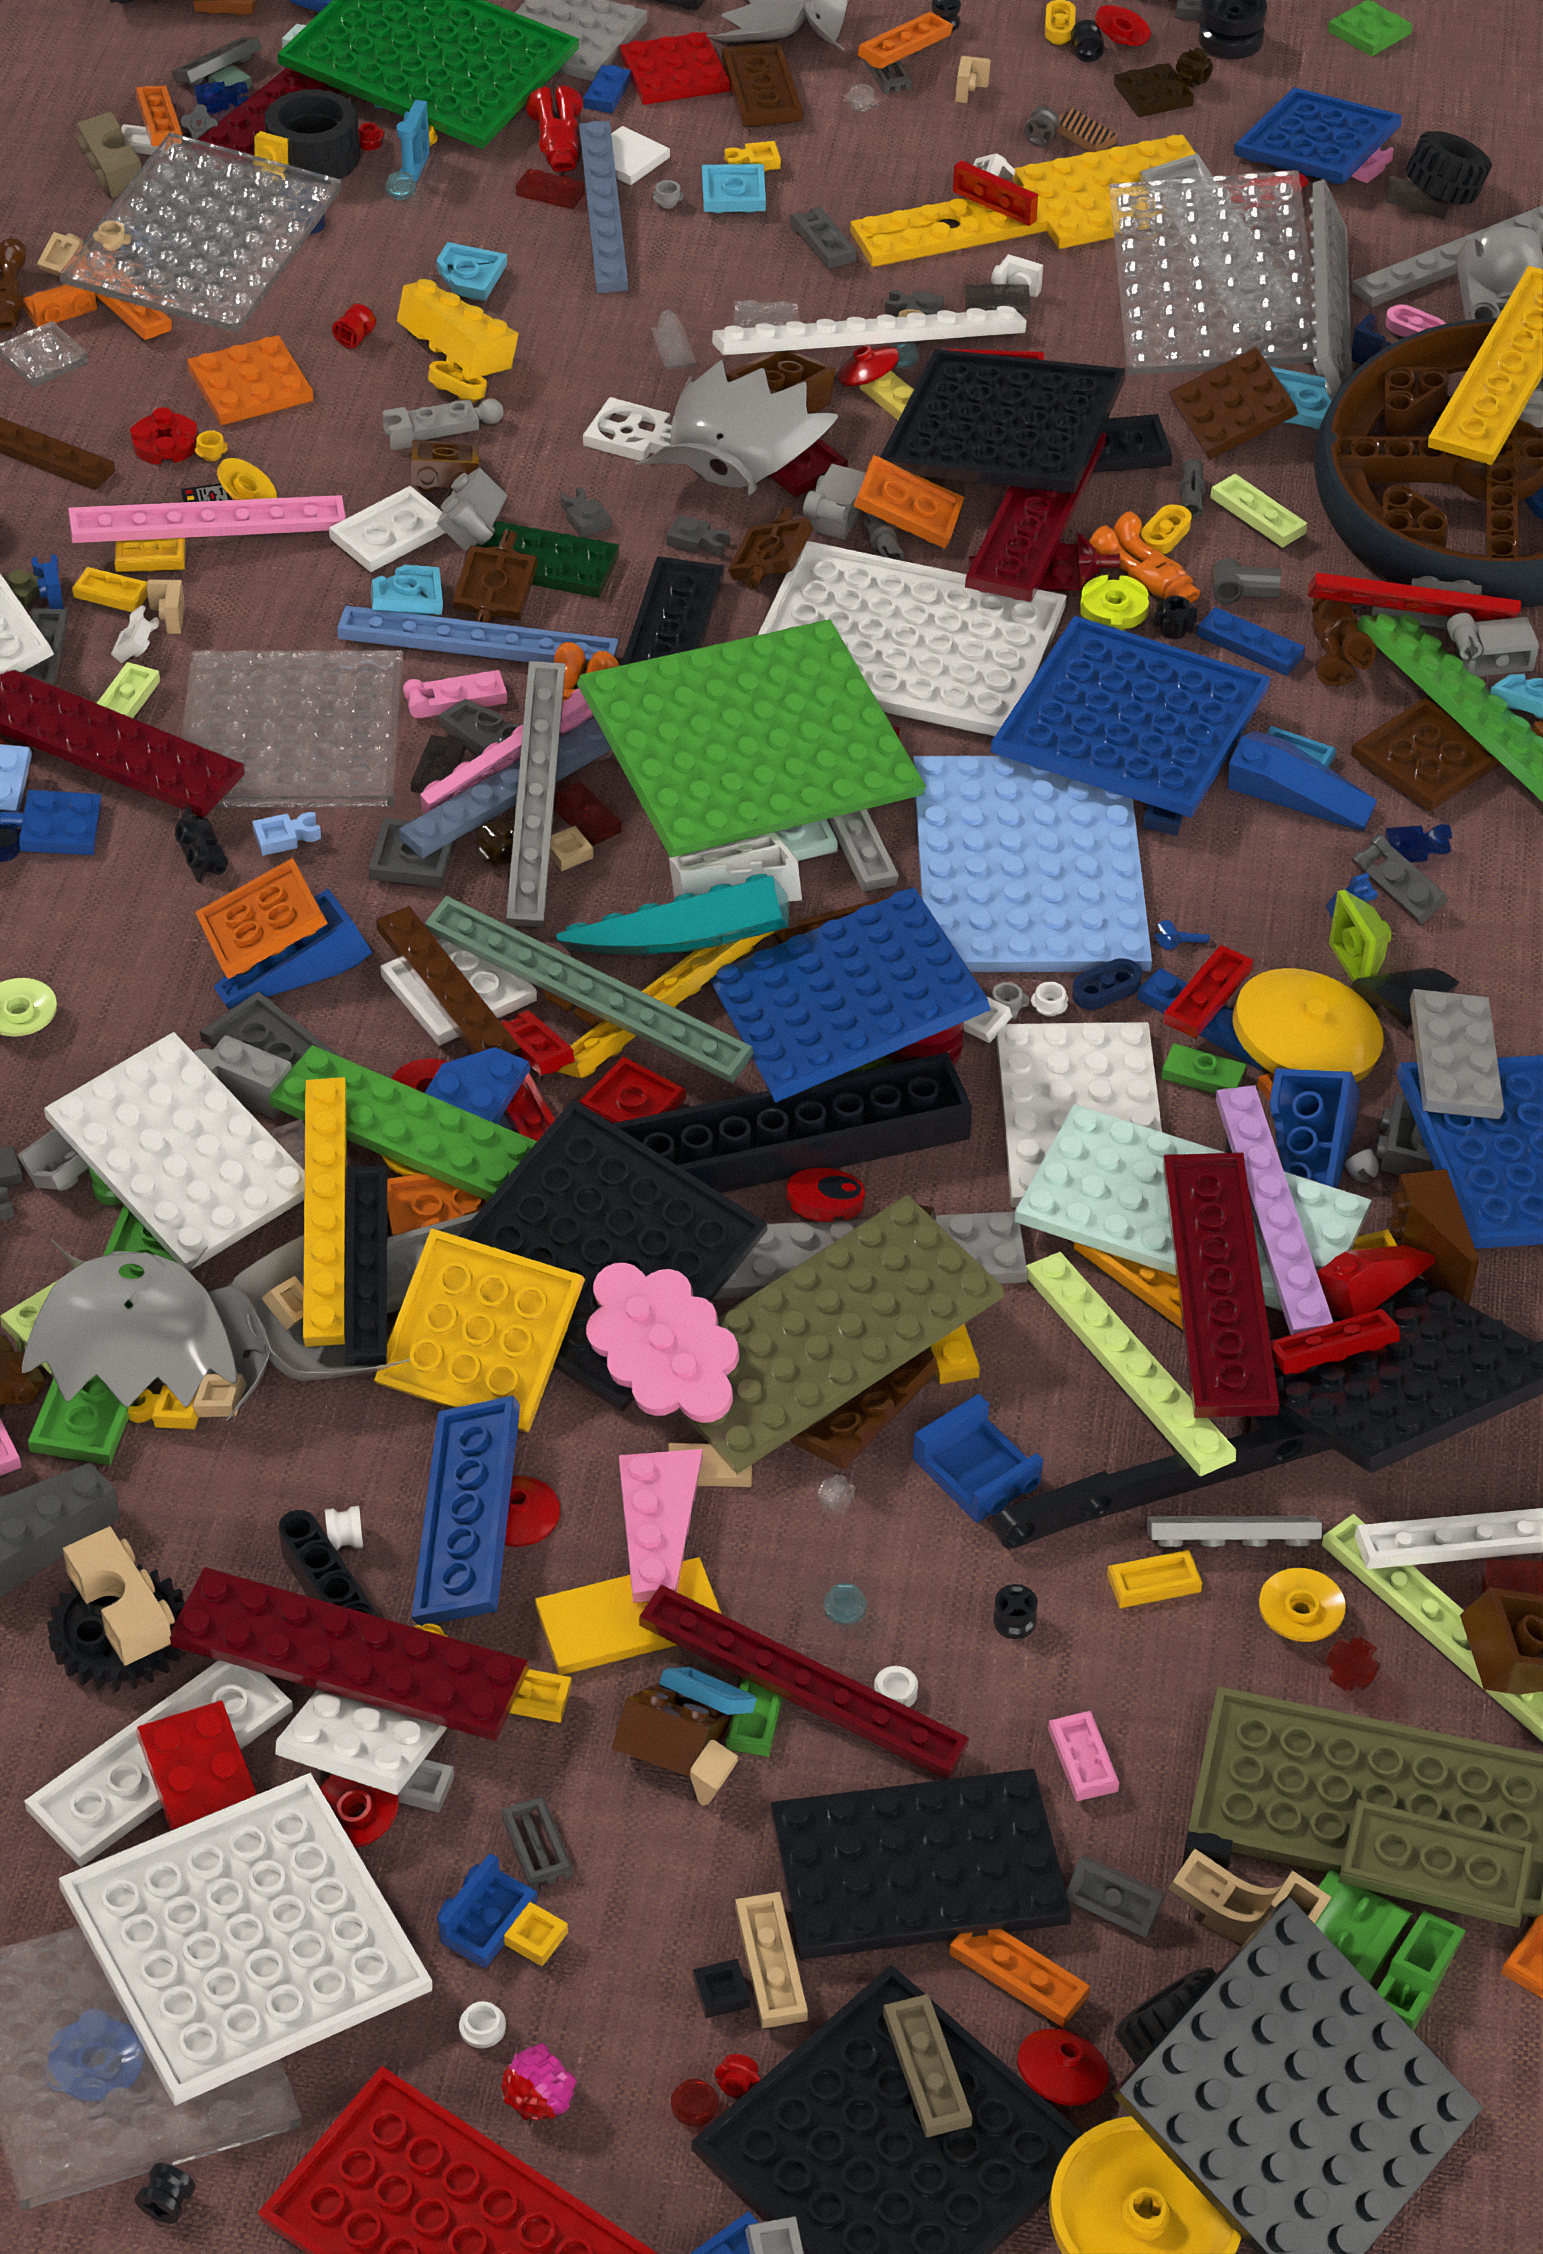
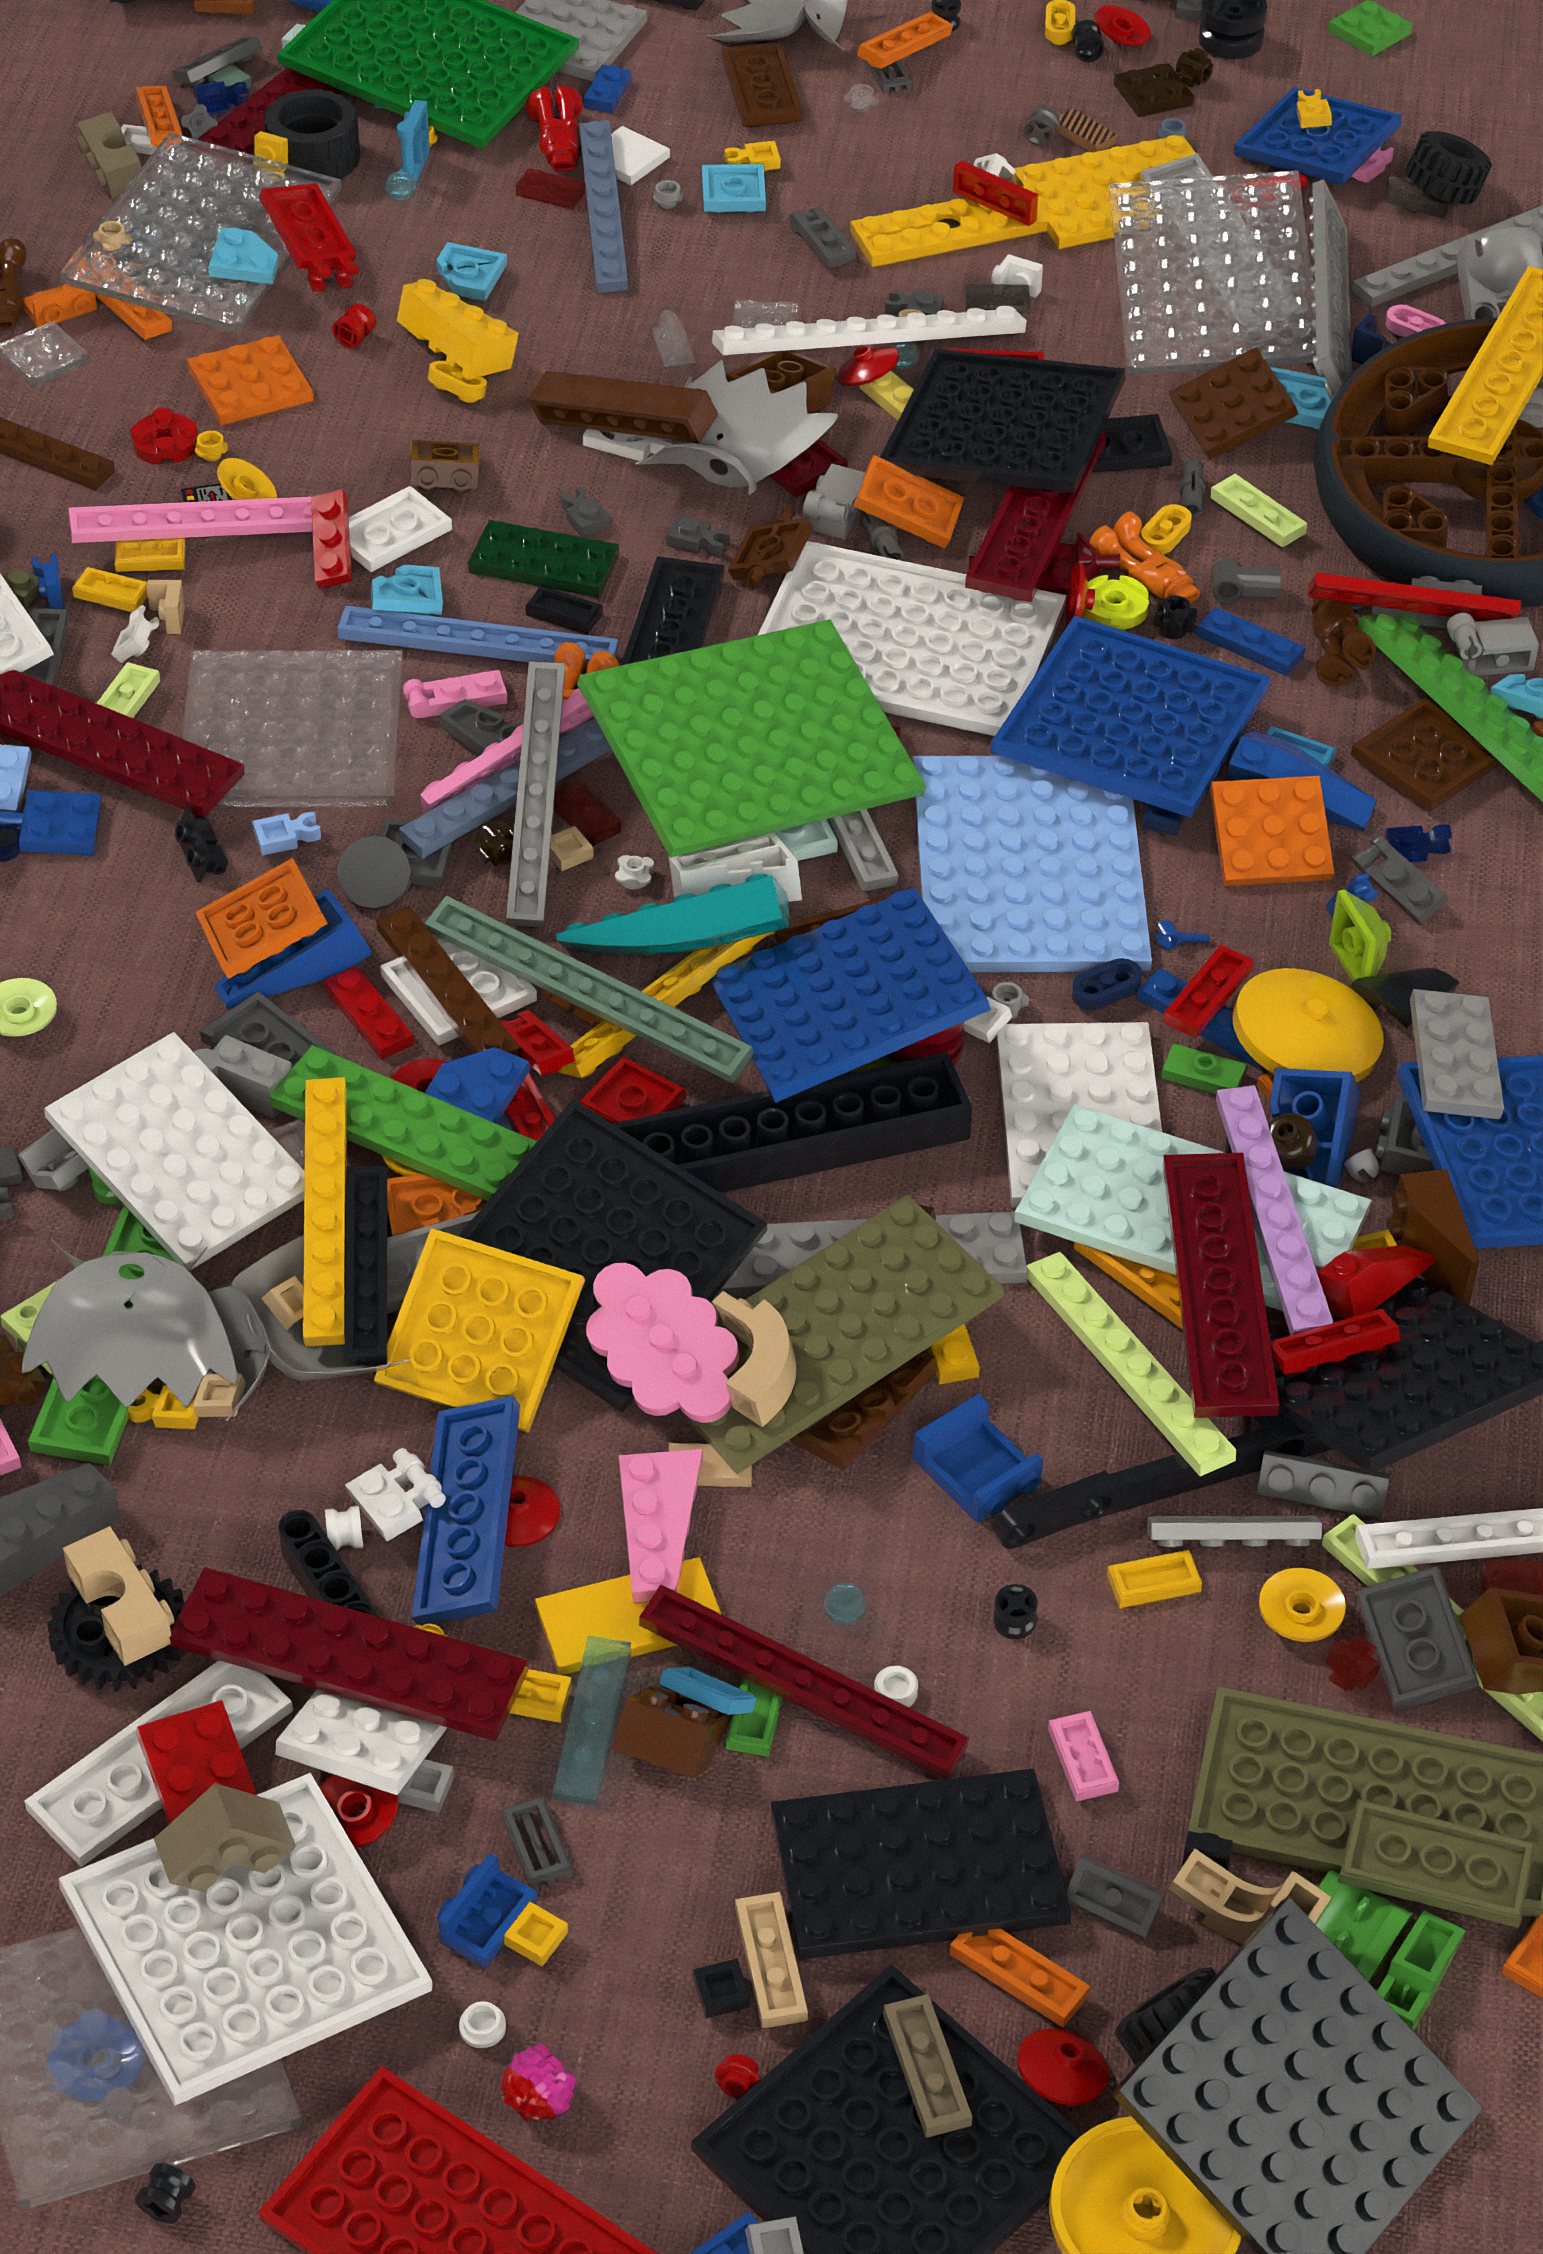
(58, 252): tan bracket -> none
(223, 1831): none -> dark tan brick
(243, 257): none -> medium azure plate
(311, 233): none -> red tile
(331, 539): none -> plate
(368, 1012): none -> red plate
(370, 136): red plate -> none
(374, 872): none -> dark grey tile
(384, 1500): none -> white plate
(437, 421): light grey plate -> none
(438, 761): clear smoke plate -> none
(471, 509): light grey hinge -> none
(495, 581): reddish brown plate -> none
(564, 610): none -> black tile
(592, 1721): none -> clear light blue tile
(623, 406): none -> reddish brown brick
(634, 871): none -> white plate
(674, 68): red plate -> none
(694, 2102): clear red plate -> none
(711, 1771): tan slope -> none
(770, 1372): none -> tan arch
(825, 1194): red tile -> none
(836, 1494): clear plate -> none
(972, 73): tan bracket -> none
(1050, 999): white plate -> none
(1079, 595): none -> red dish
(1172, 127): none -> sand blue plate
(1271, 831): none -> orange plate
(1294, 1141): none -> dark brown head
(1313, 110): none -> yellow plate
(1323, 1484): none -> dark grey plate
(1416, 1638): none -> dark grey tile

